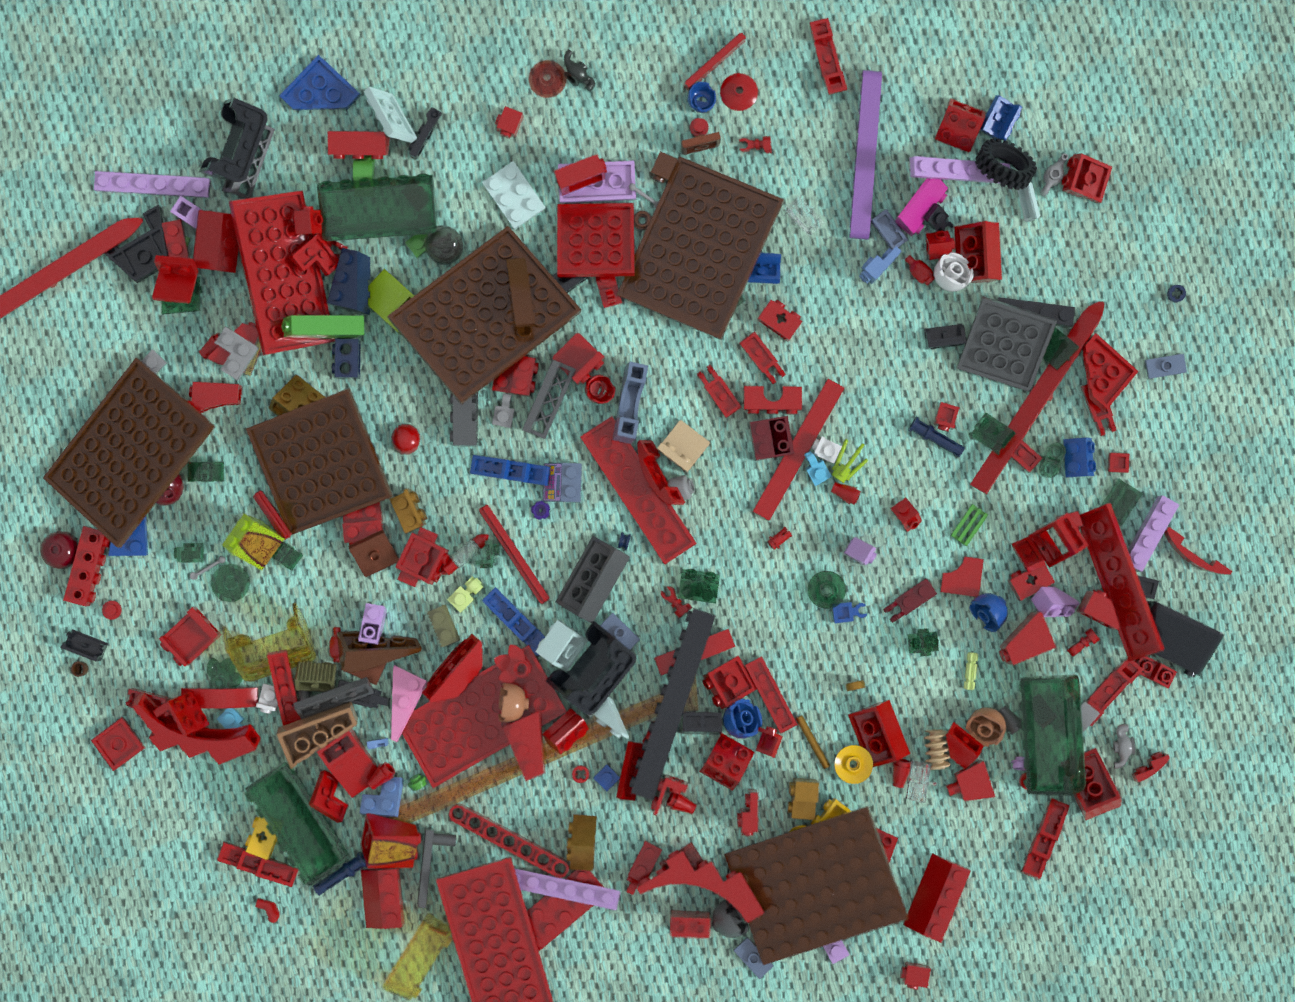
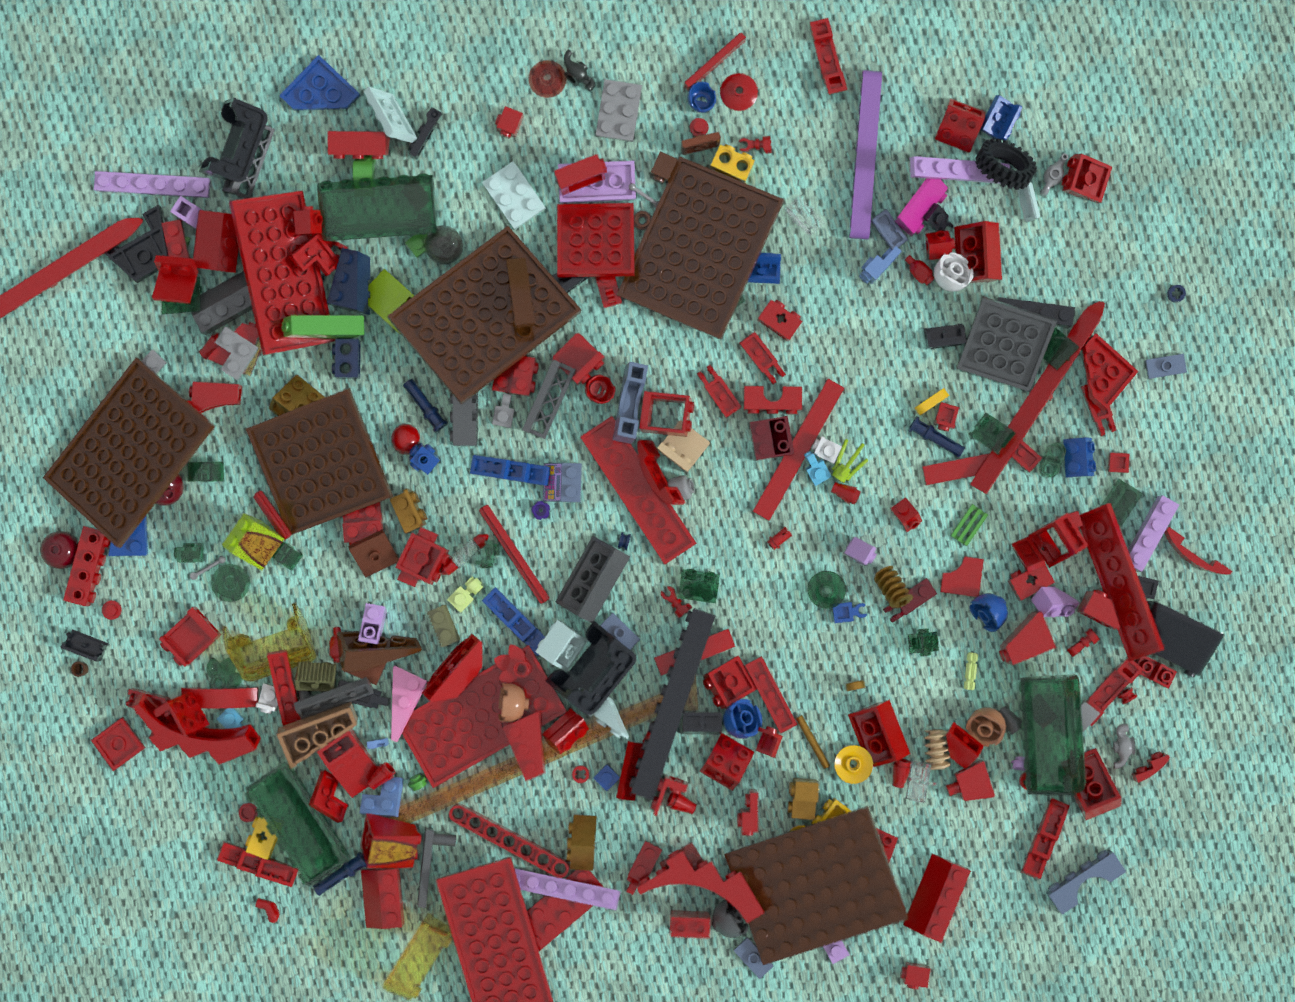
(223, 304): none -> dark grey slope
(247, 812): none -> red plate
(427, 463): none -> blue brick
(429, 412): none -> dark blue pin
(618, 110): none -> light grey plate
(647, 409): none -> red window
(730, 168): none -> yellow brick
(892, 587): none -> pearl gold piece
(932, 401): none -> yellow beam
(953, 469): none -> red tile
(1065, 894): none -> sand blue arch
(1127, 695): none -> red bush

